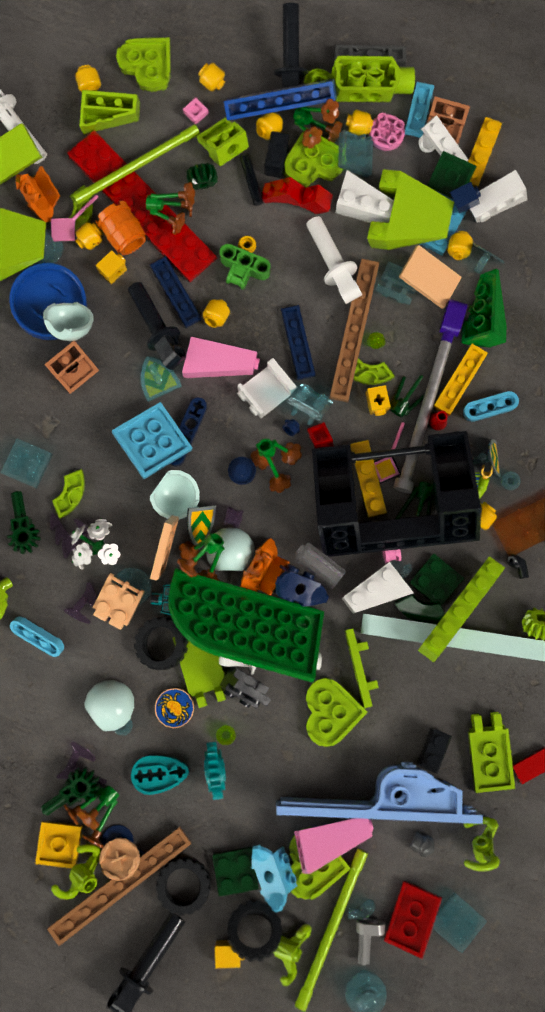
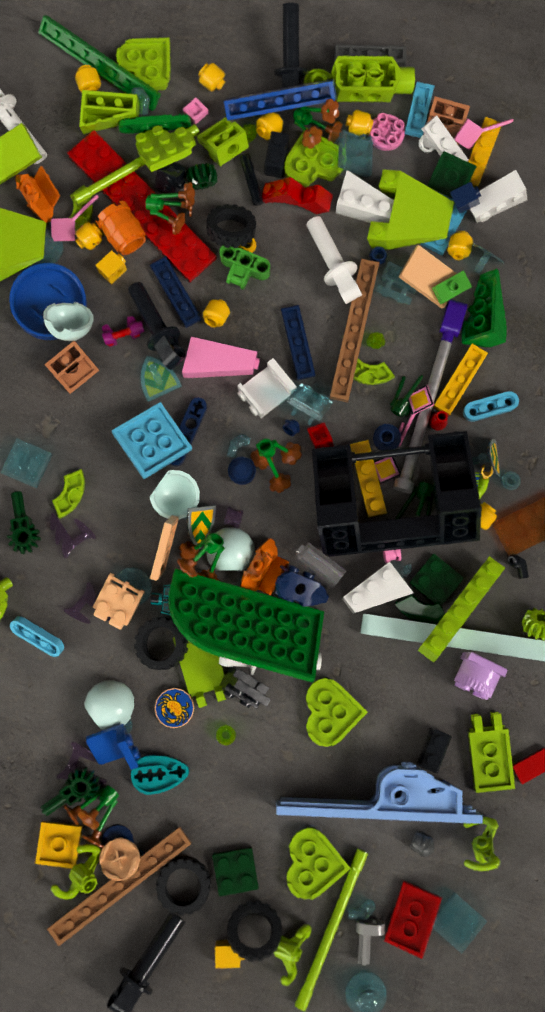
(90, 56): none -> green tile
(106, 552): white plant -> none
(113, 745): none -> blue bracket
(133, 329): none -> magenta piece
(143, 98): none -> clear light blue arm
(146, 123): none -> green plate
(163, 148): none -> lime plate
(170, 178): none -> black head
(214, 770): teal gear -> none
(227, 238): none -> black tyre
(237, 442): none -> clear light blue arm
(250, 132): none -> clear neon green plate
(273, 875): medium azure piece -> none
(327, 842): bright pink slope -> none
(363, 685): lime hinge -> none
(378, 251): none -> dark blue plate
(382, 395): yellow brick -> none
(387, 437): none -> dark blue plate
(418, 401): none -> piece
(451, 287): none -> bright green plate
(470, 132): none -> bright pink piece
(478, 675): none -> lavender piece

